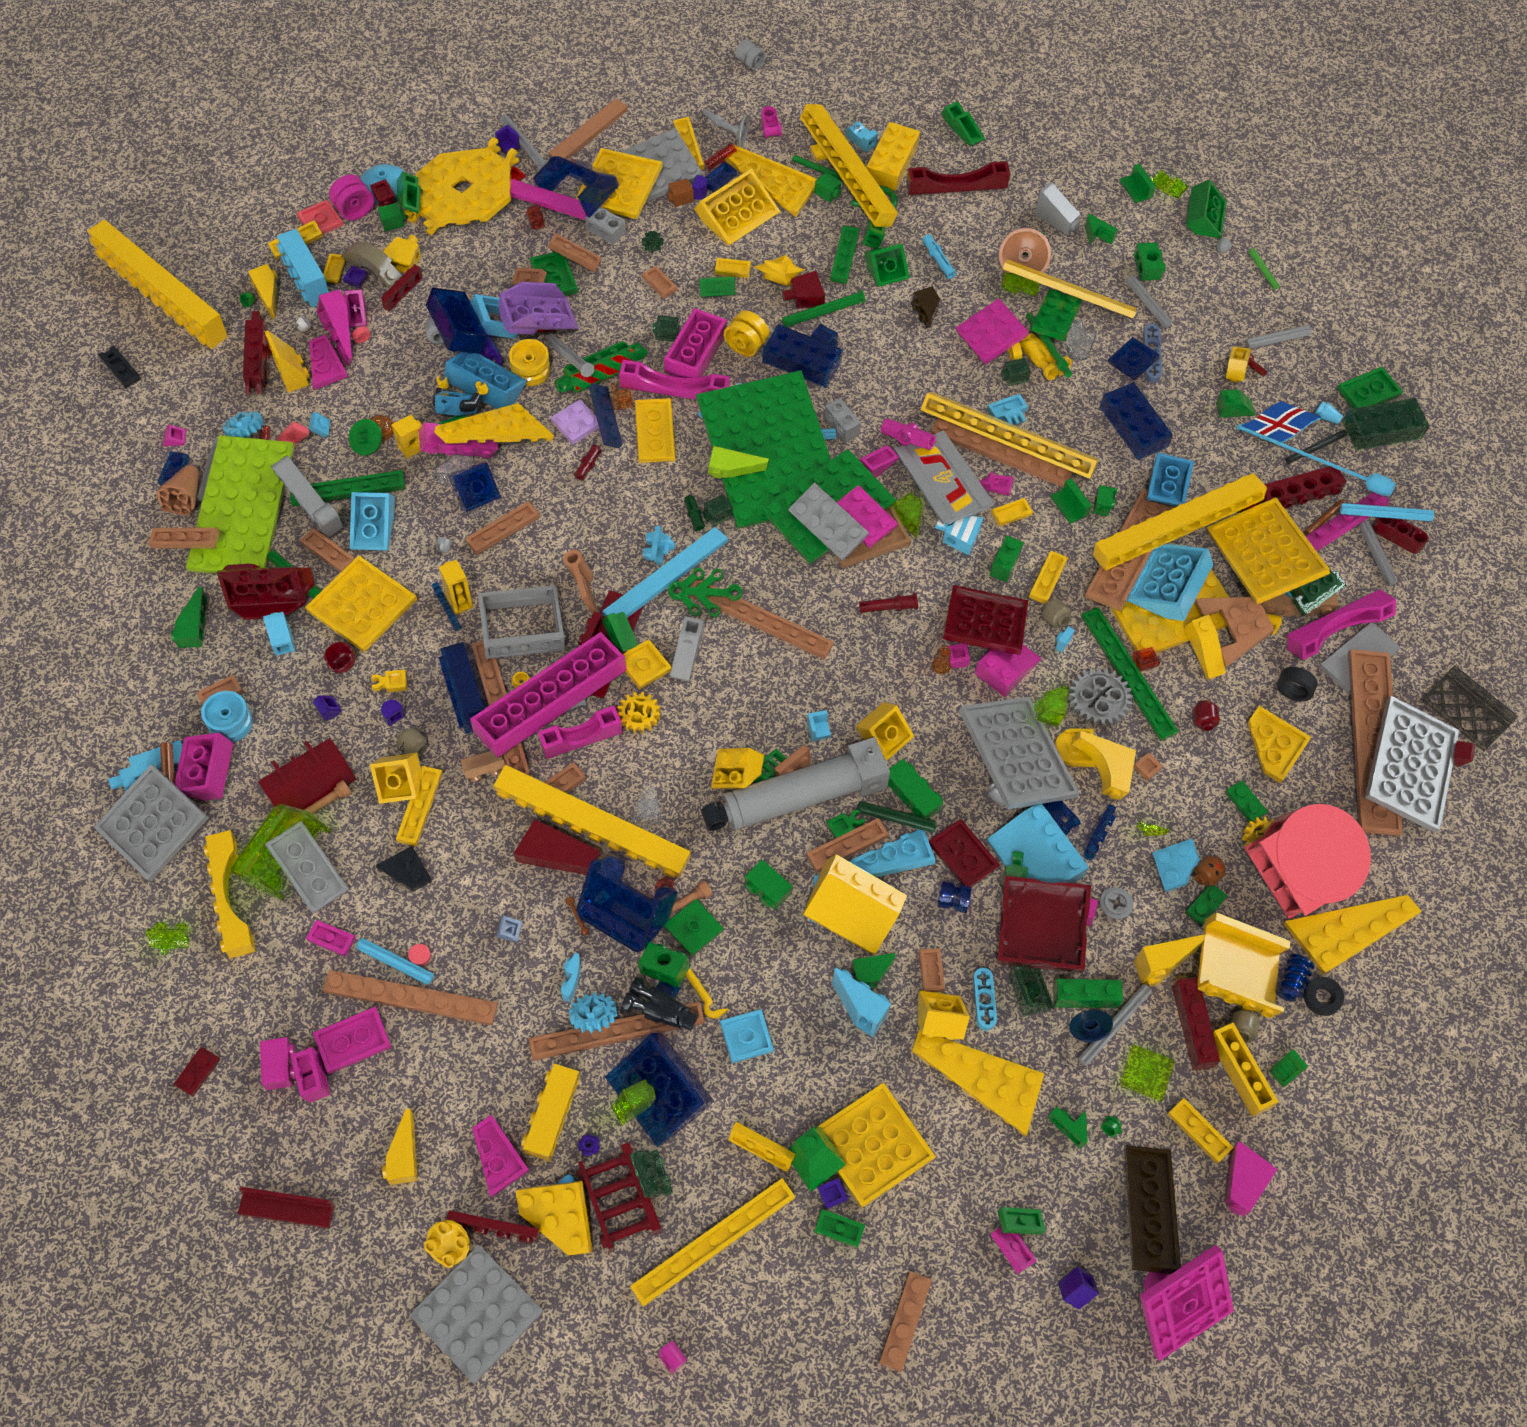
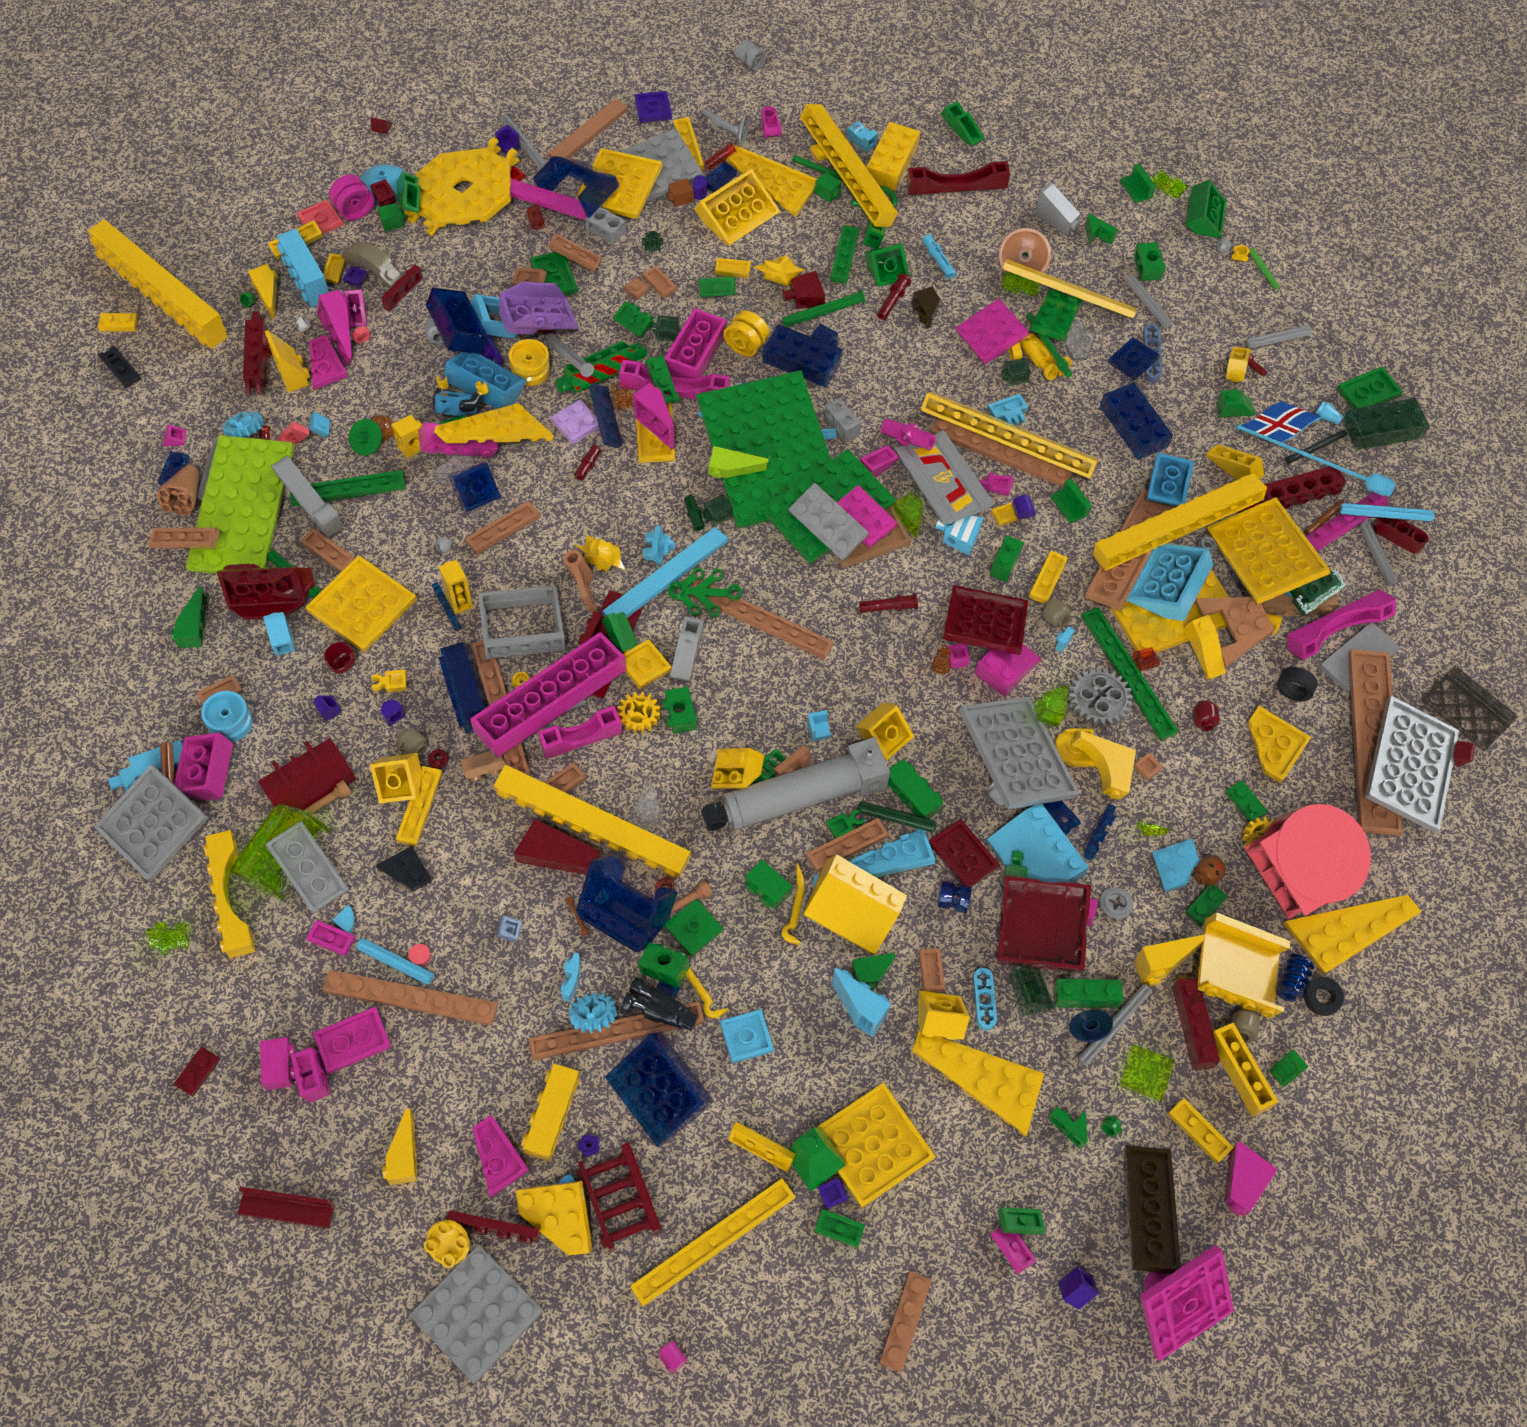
(118, 322): none -> yellow plate
(345, 919): none -> medium azure tile
(371, 520): medium azure slope -> none
(380, 125): none -> dark red slope
(403, 253): yellow torso -> none
(438, 764): none -> dark red plate
(601, 553): none -> yellow hair
(633, 319): none -> green bracket
(633, 1101): clear neon green slope -> none
(636, 288): none -> nougat plate
(651, 1173): clear green plate -> none
(653, 106): none -> dark purple plate
(653, 413): none -> dark pink slope
(661, 378): none -> green plate
(679, 699): none -> green brick
(796, 908): none -> yellow piece
(896, 291): none -> dark red pin
(1023, 507): none -> dark purple brick
(1104, 500): green brick -> none
(1208, 541): none -> light grey plate
(1236, 462): none -> yellow slope
(1240, 253): none -> yellow plate

